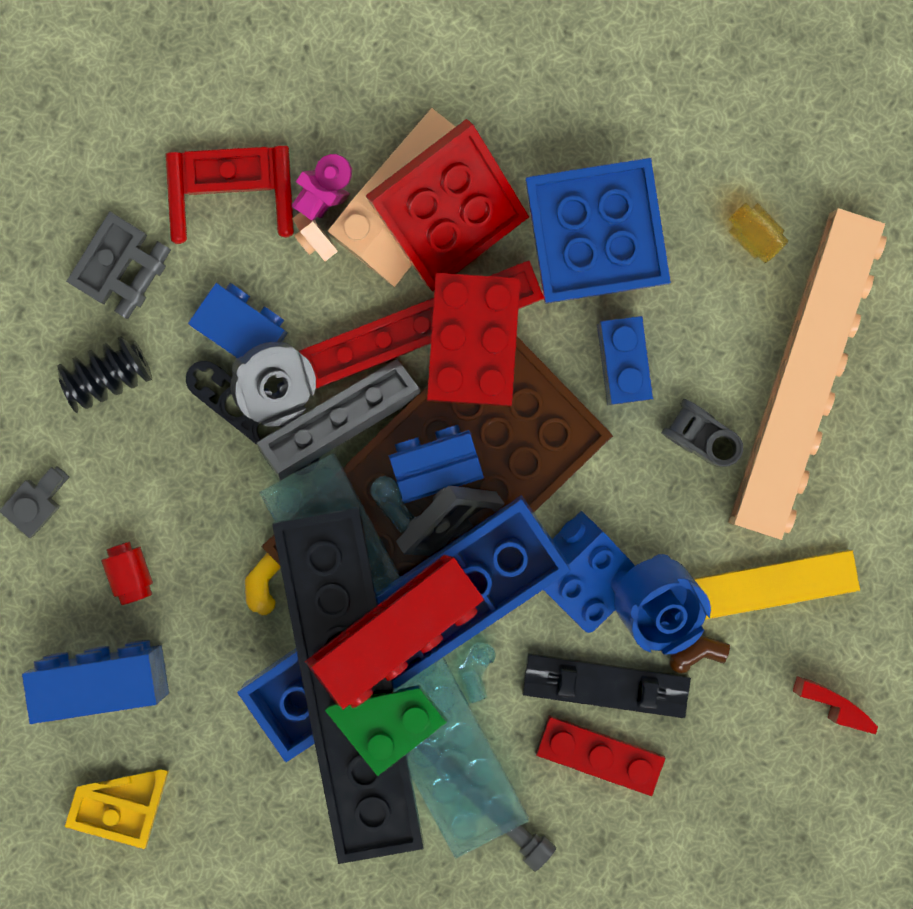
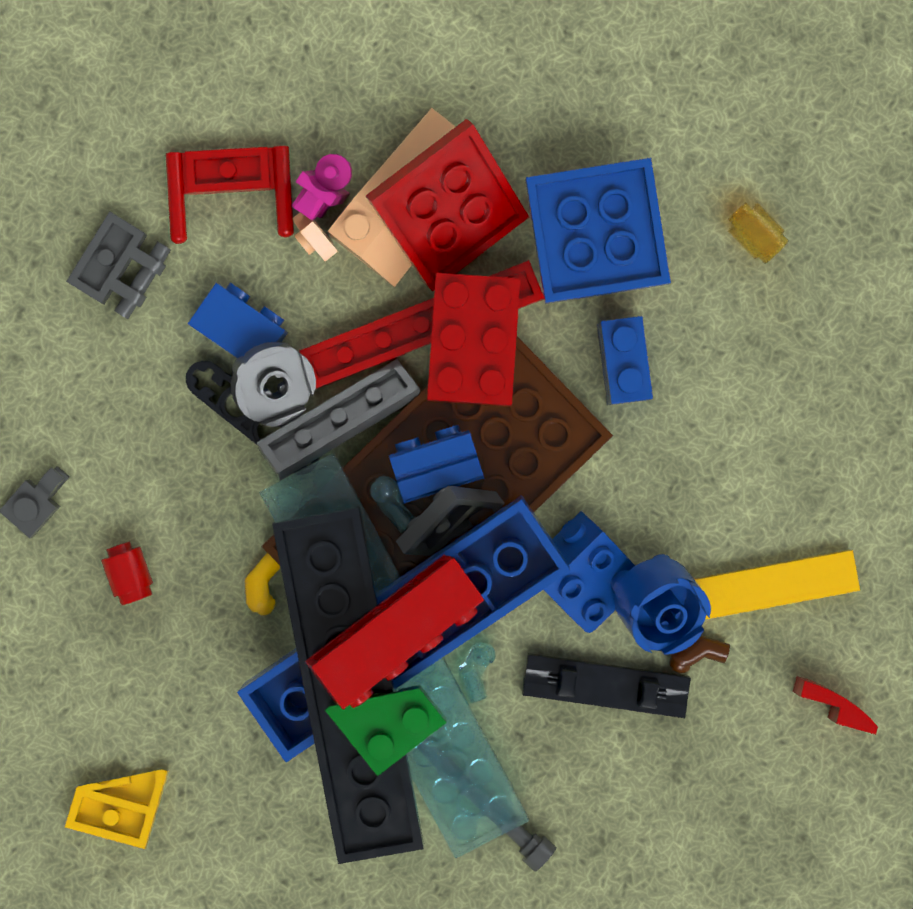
(95, 682): blue brick -> none
(103, 374): black piece -> none
(600, 755): red plate -> none
(701, 434): dark grey piece -> none
(807, 373): light nougat brick -> none

